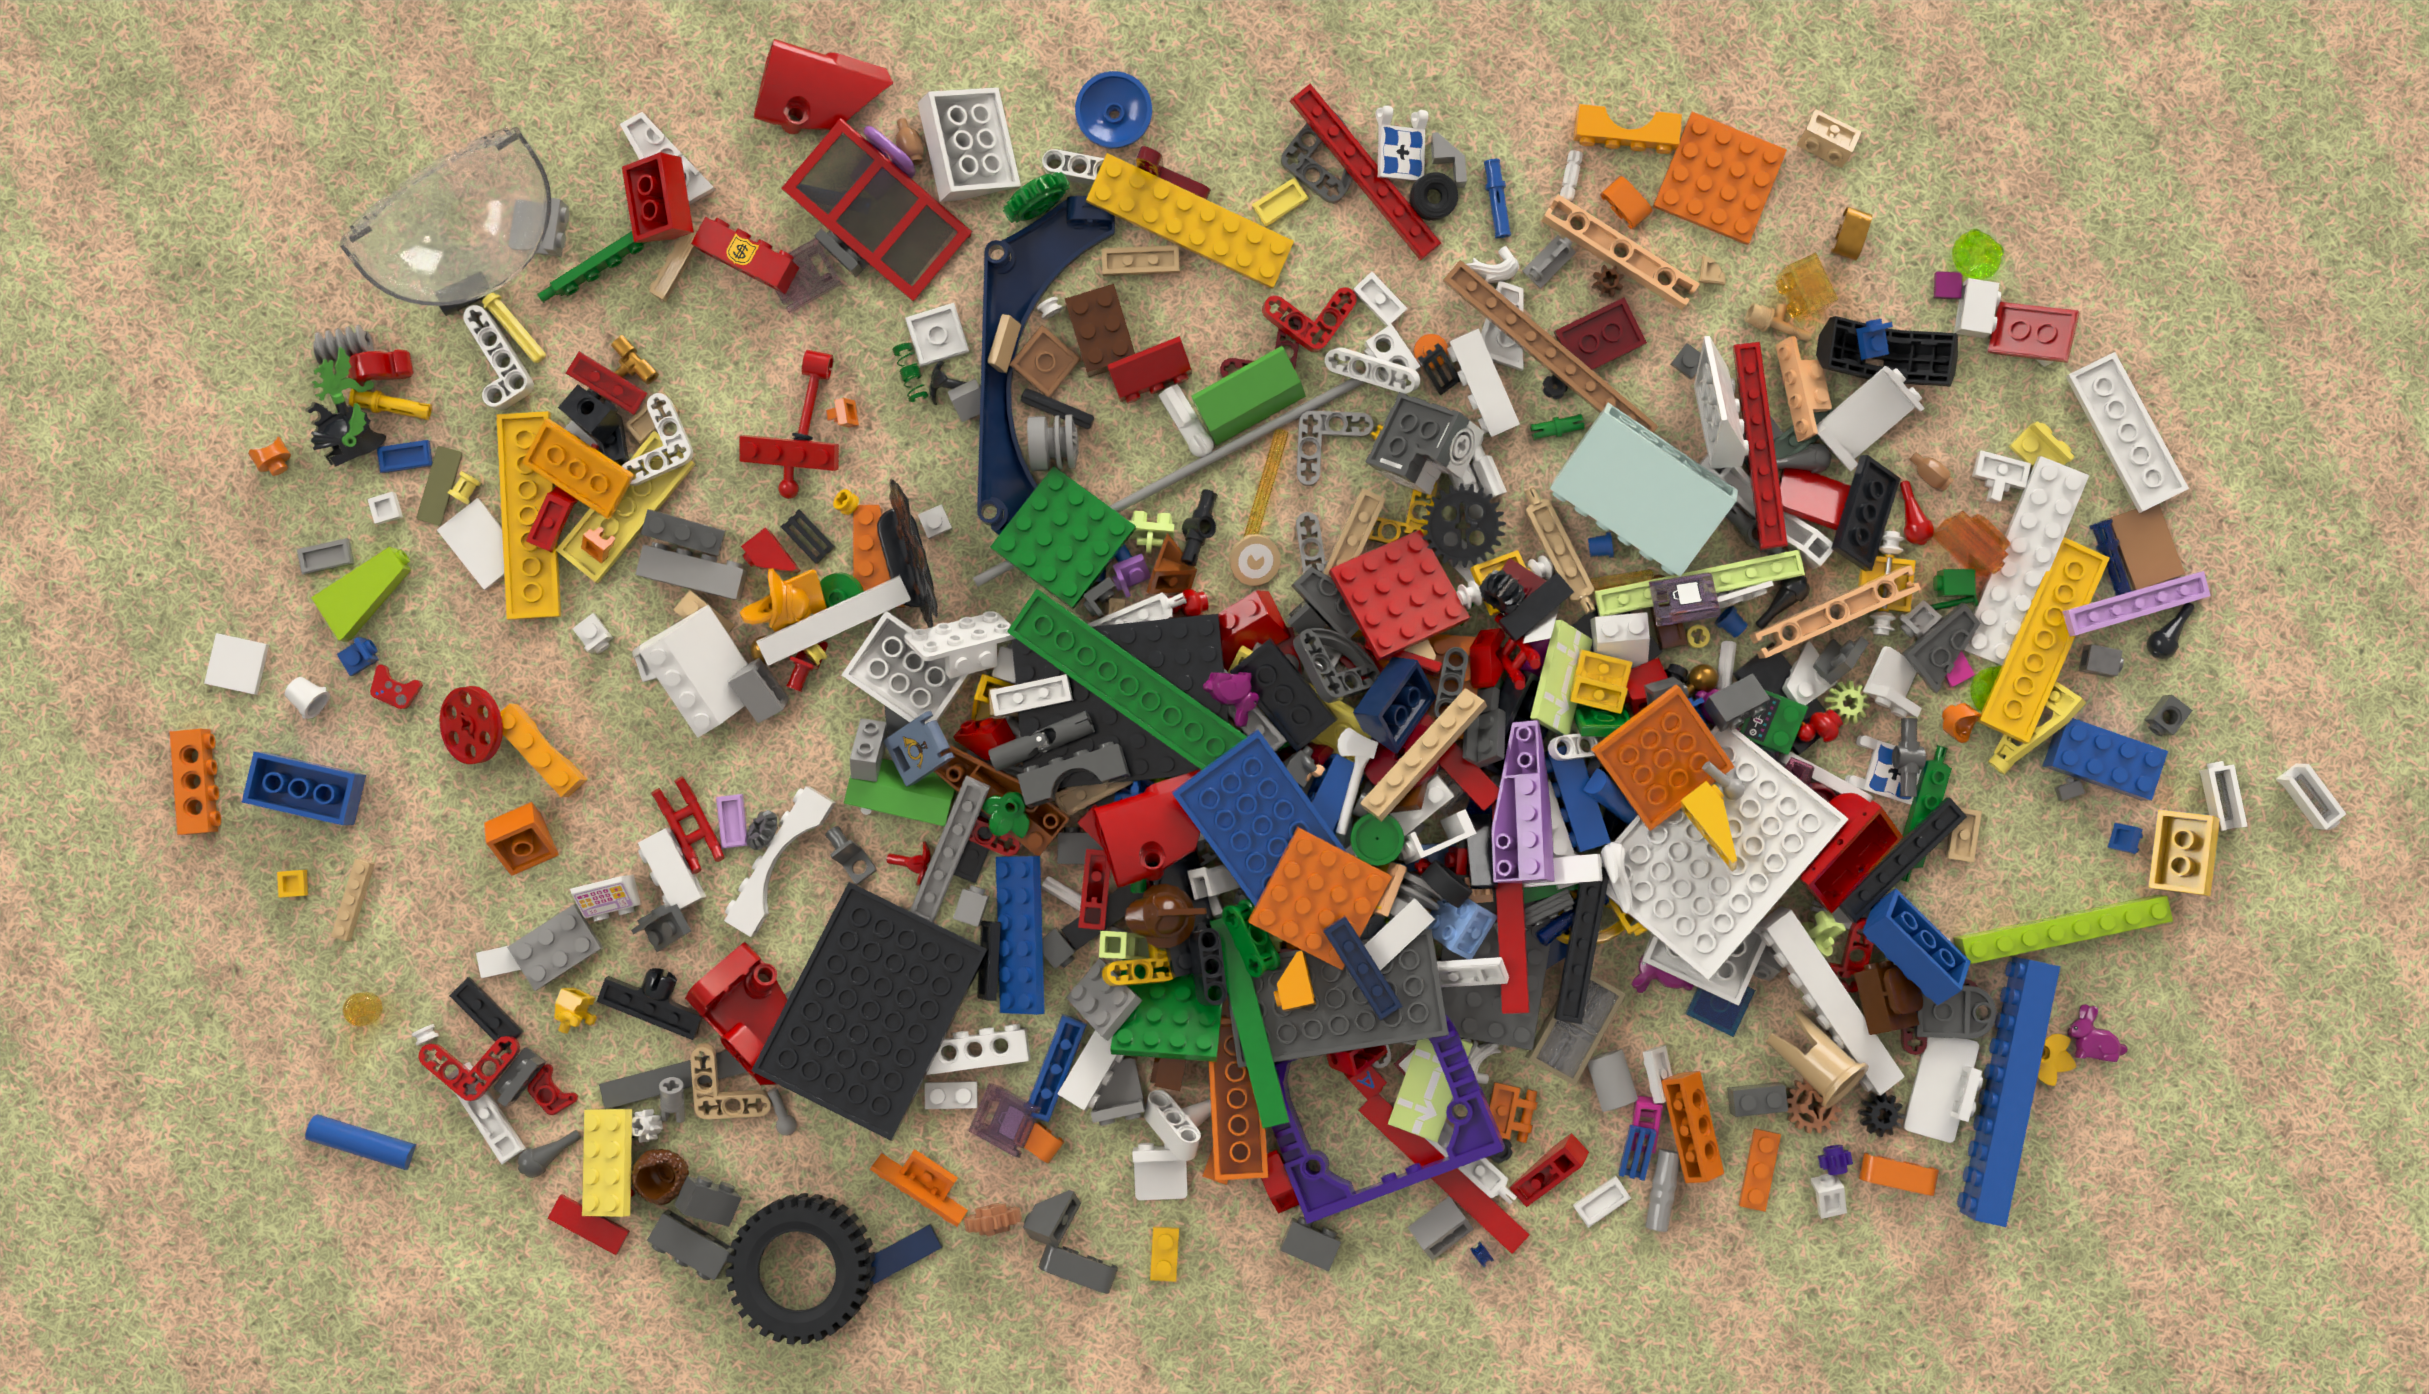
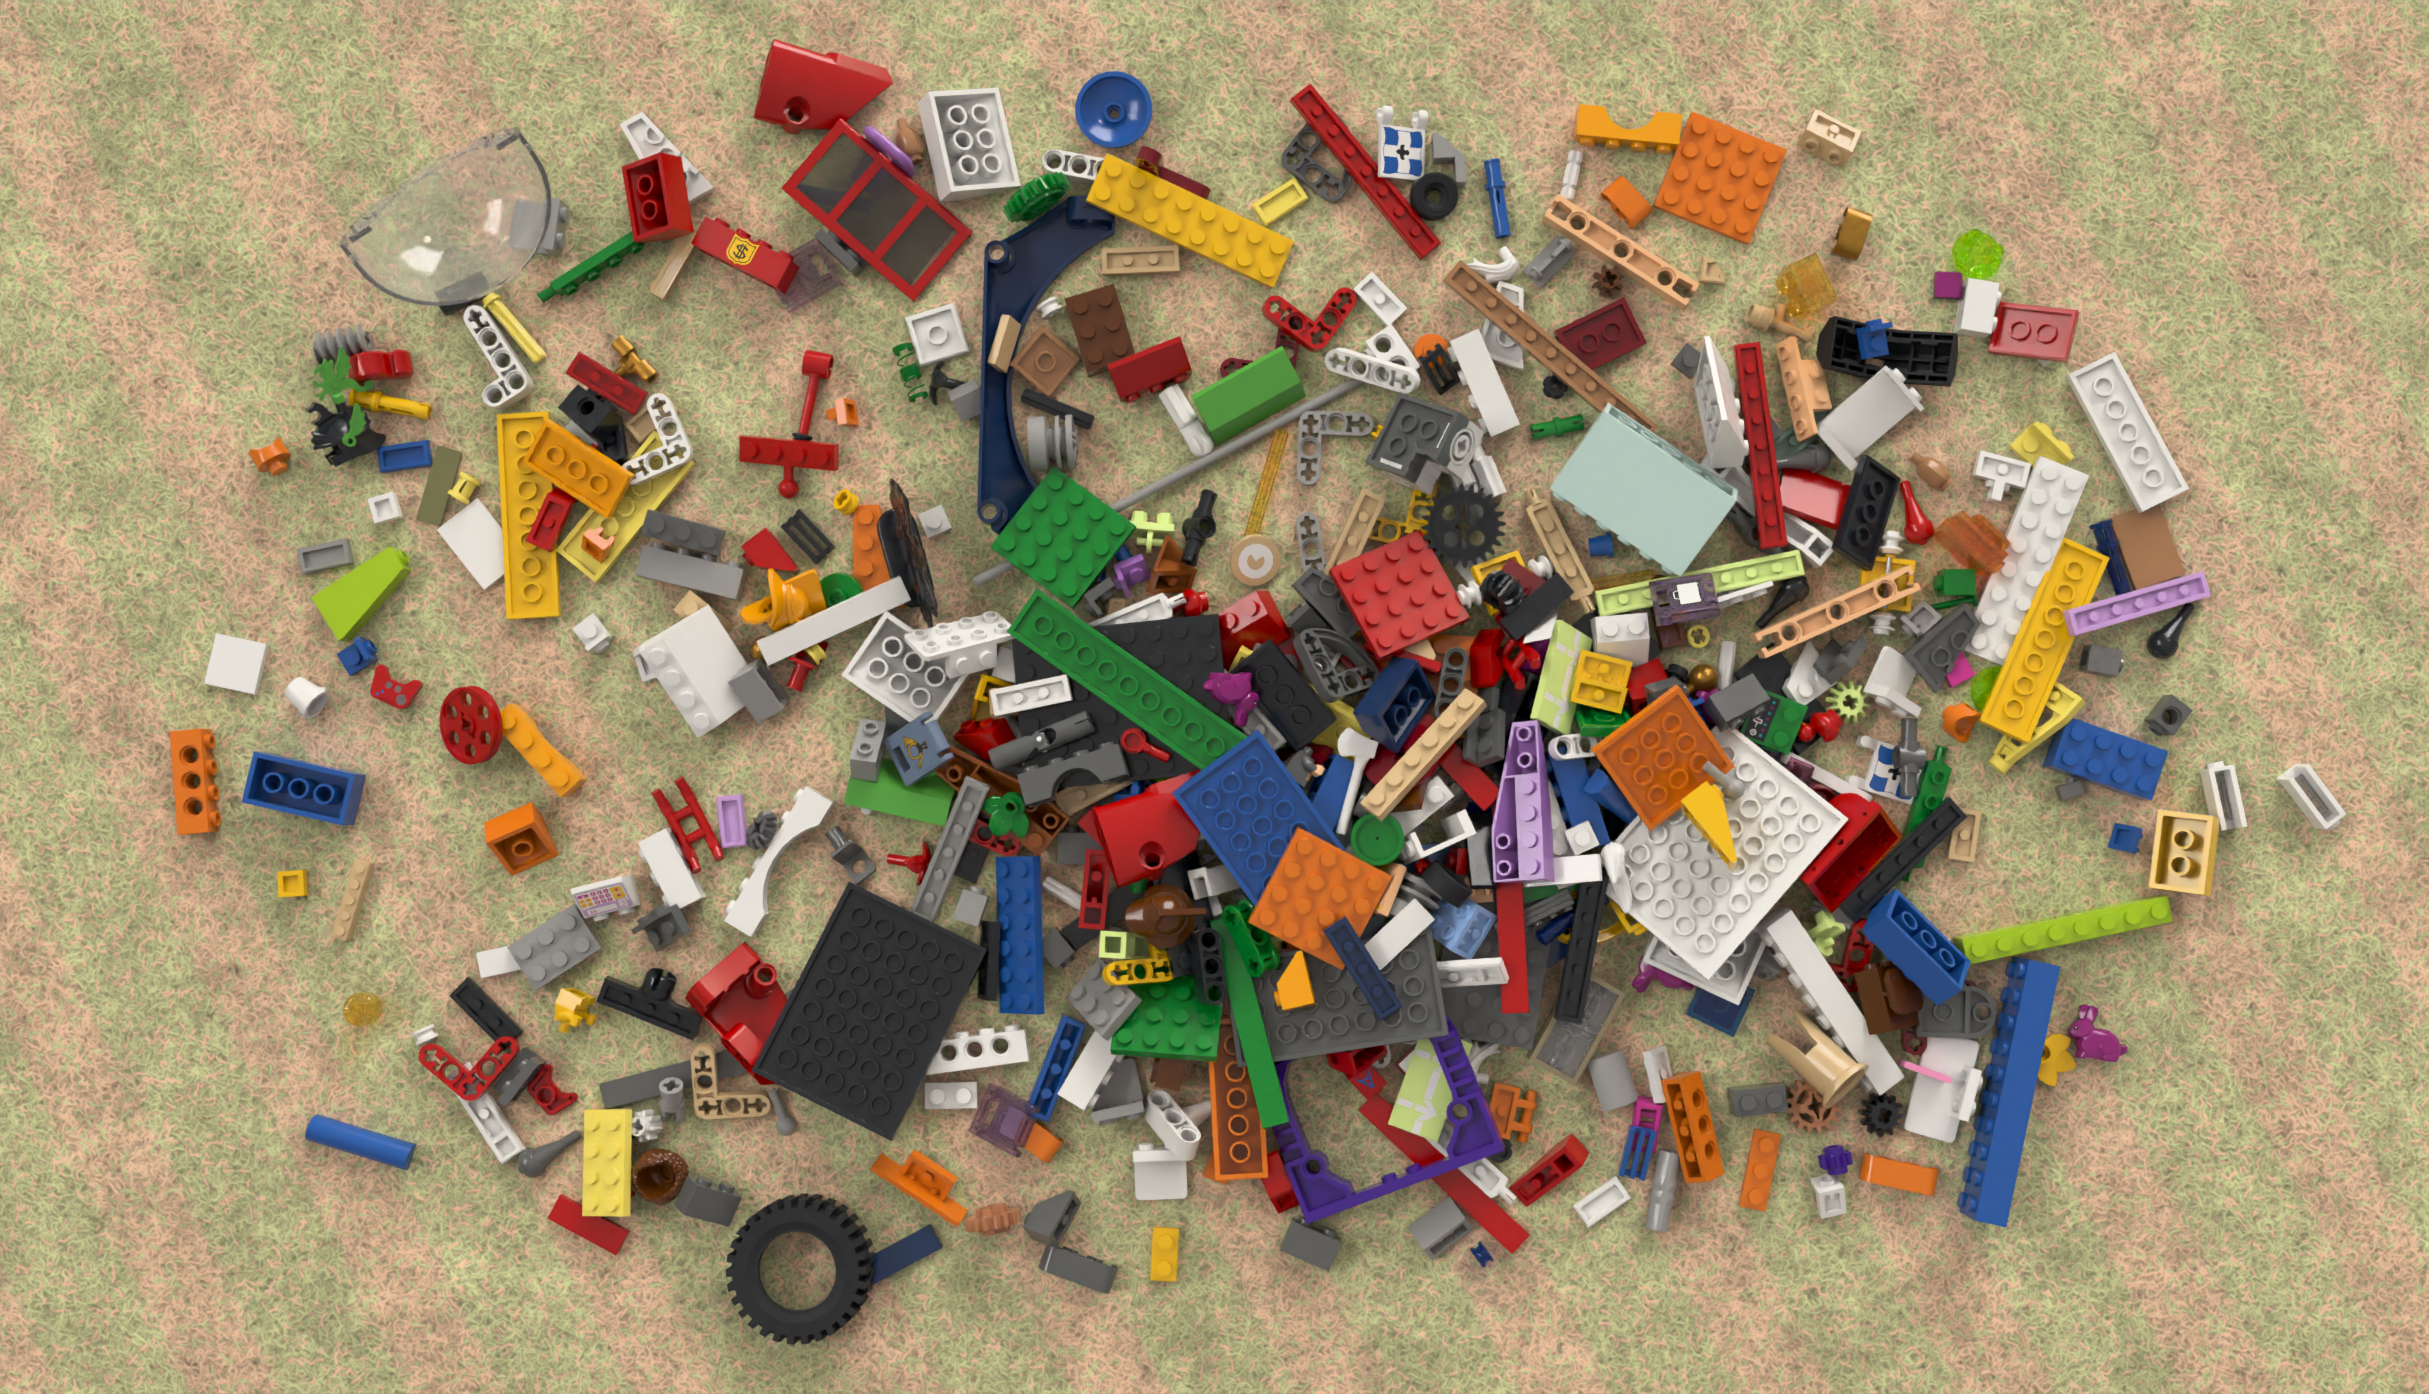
(689, 1245): dark grey brick -> none
(1135, 741): none -> red plate
(1581, 838): none -> white plate
(1731, 622): blue piece -> none
(1925, 1071): none -> bright pink piece

